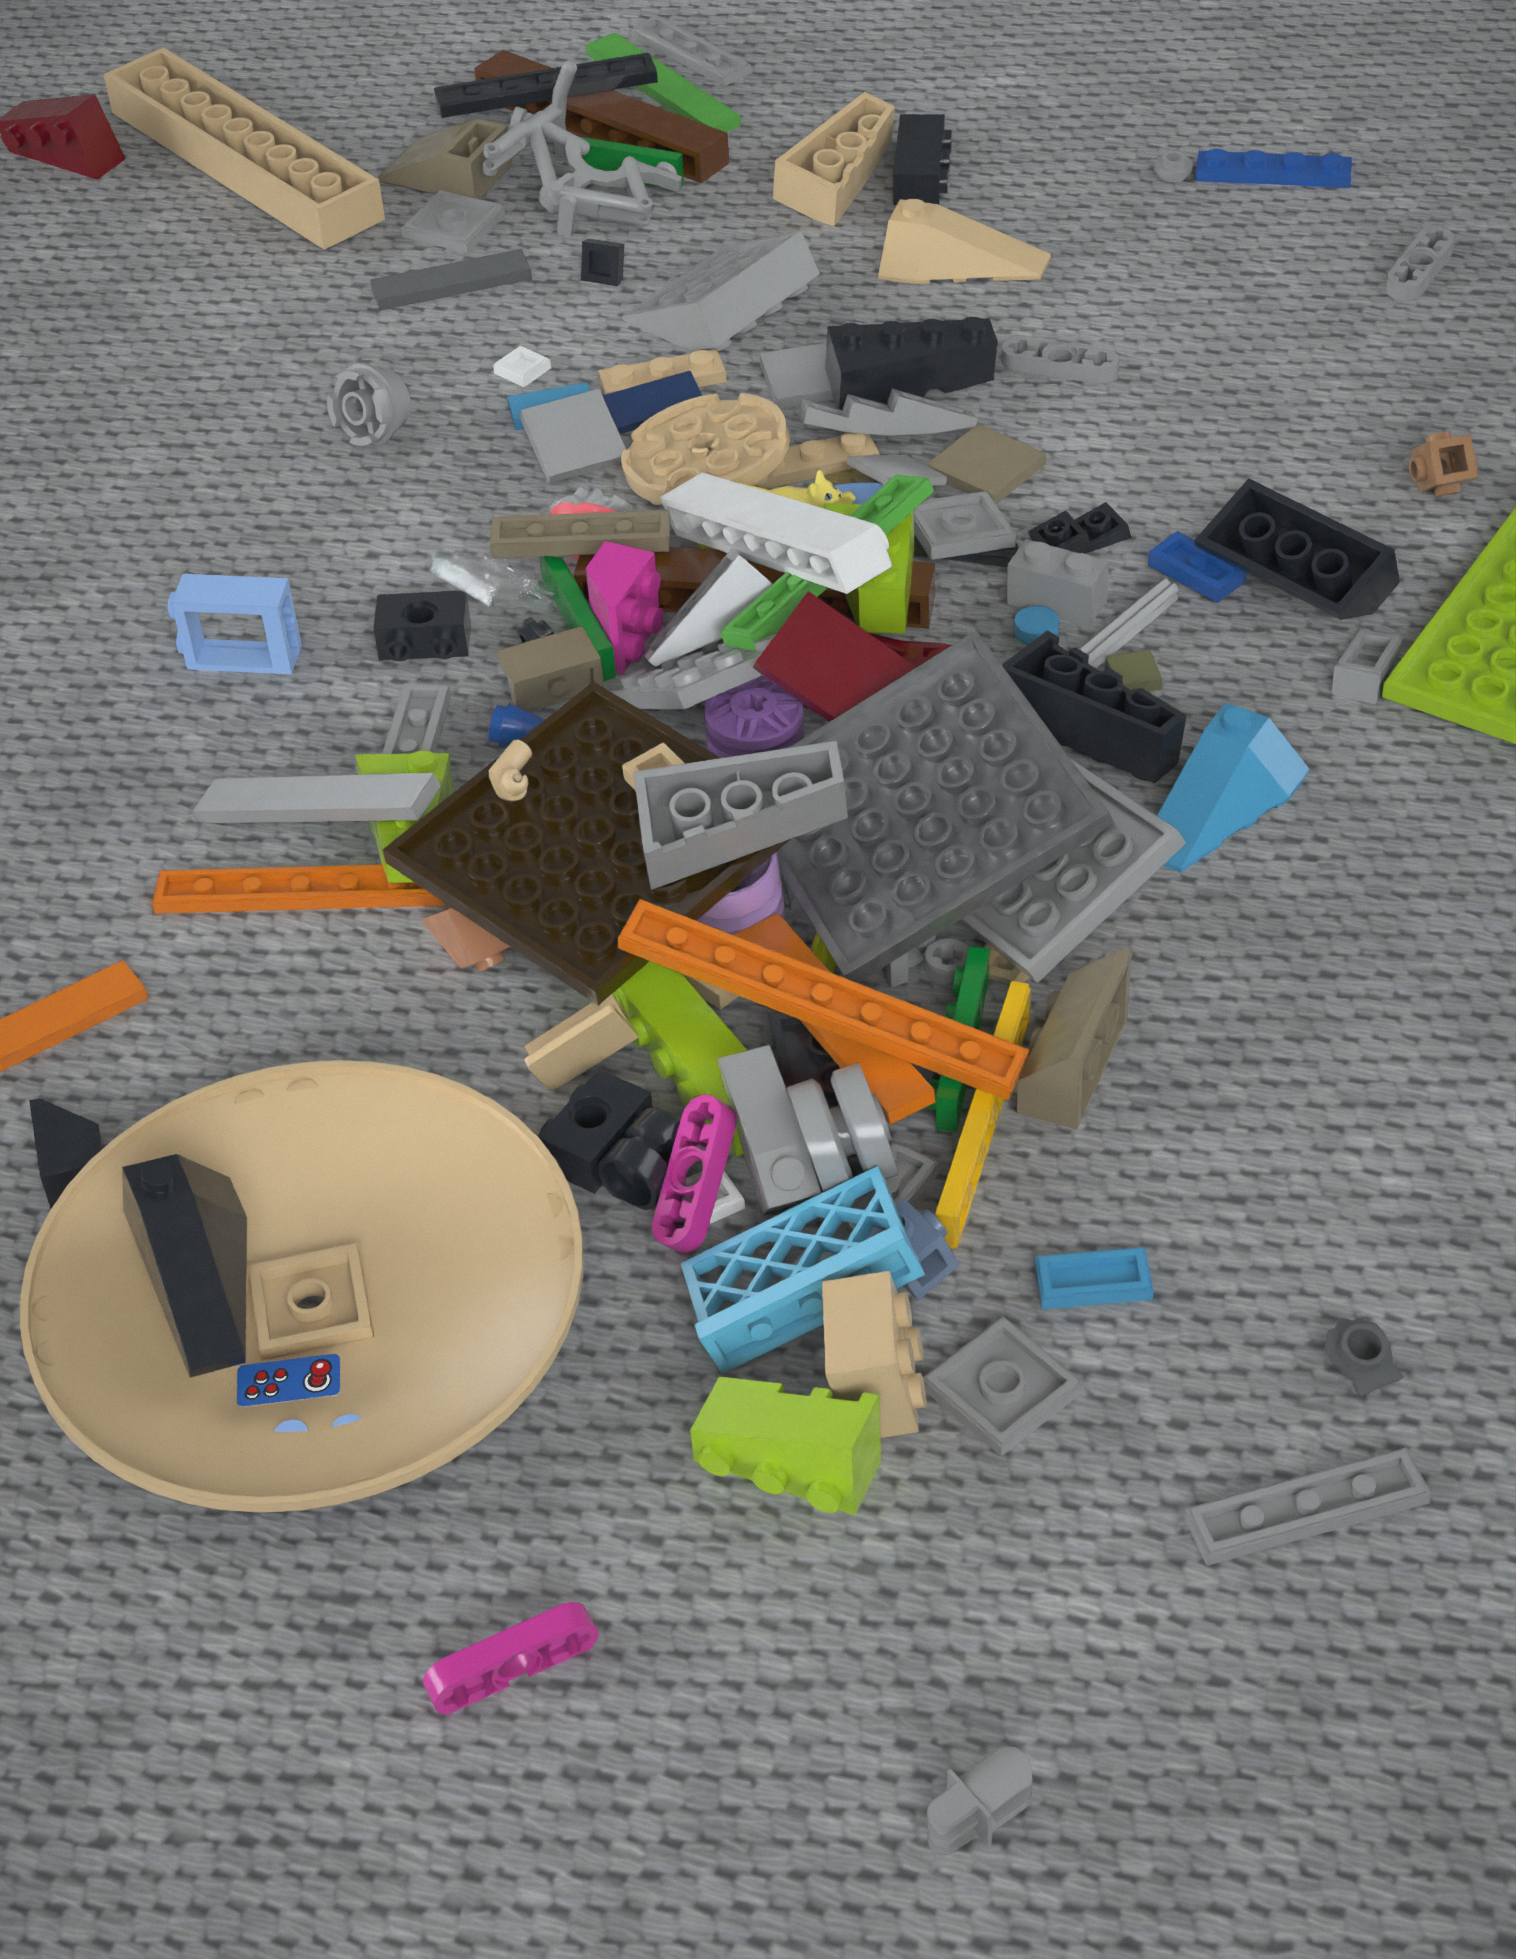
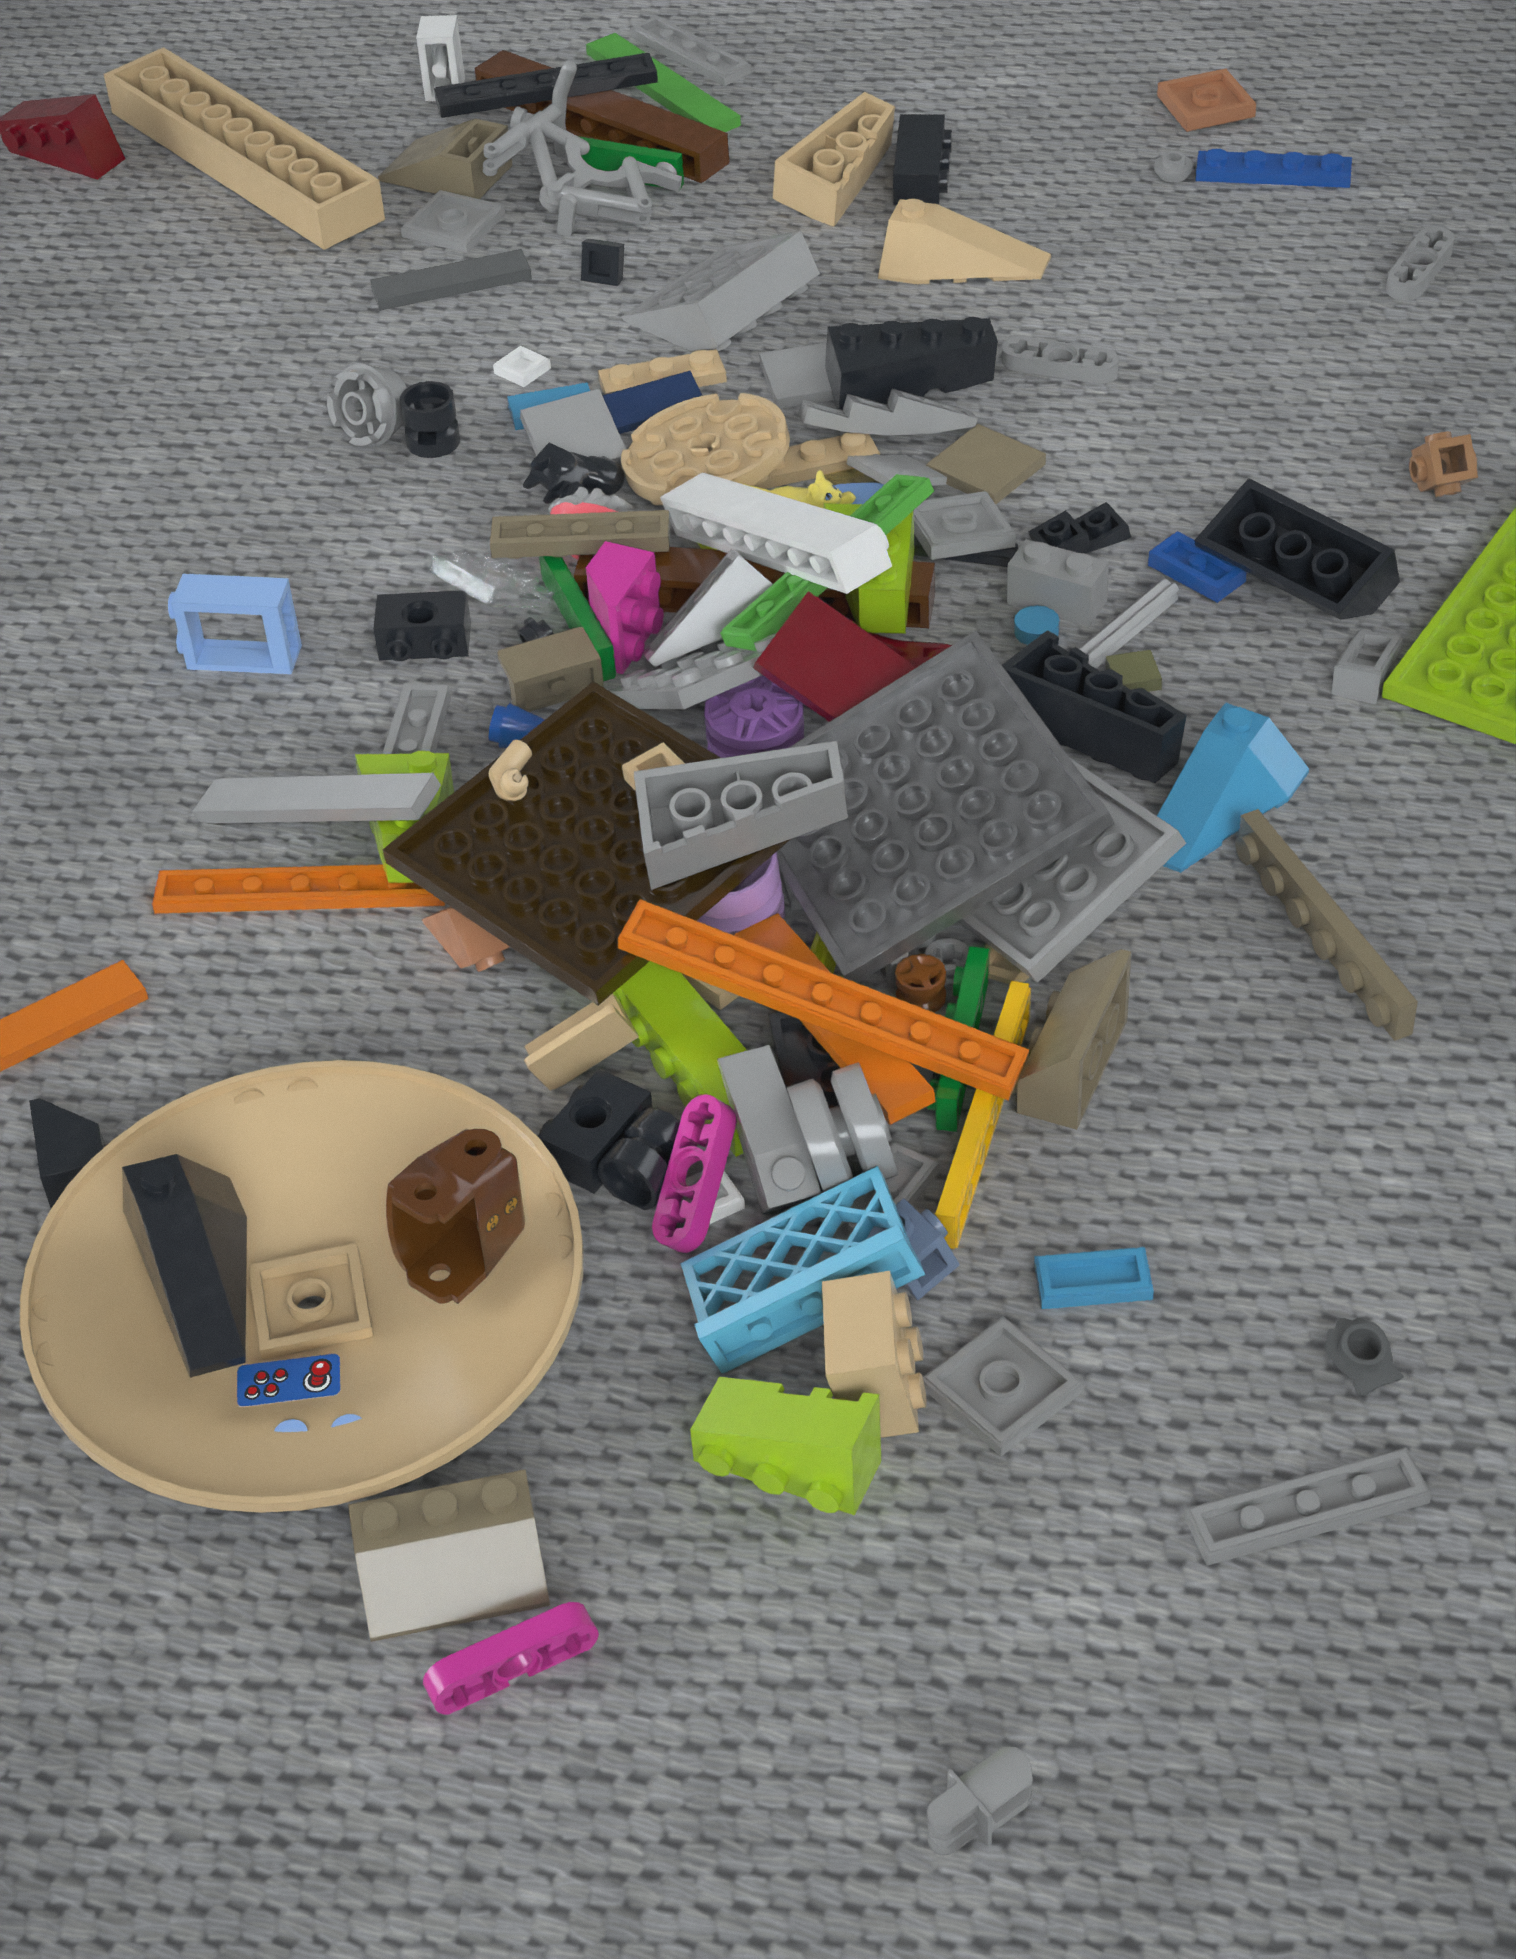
(430, 419): none -> black wheel
(439, 53): none -> white brick
(441, 1206): none -> reddish brown piece
(448, 1555): none -> slope
(566, 471): none -> black animal
(922, 972): none -> dark orange wheel
(1206, 99): none -> nougat plate
(1331, 931): none -> dark tan plate

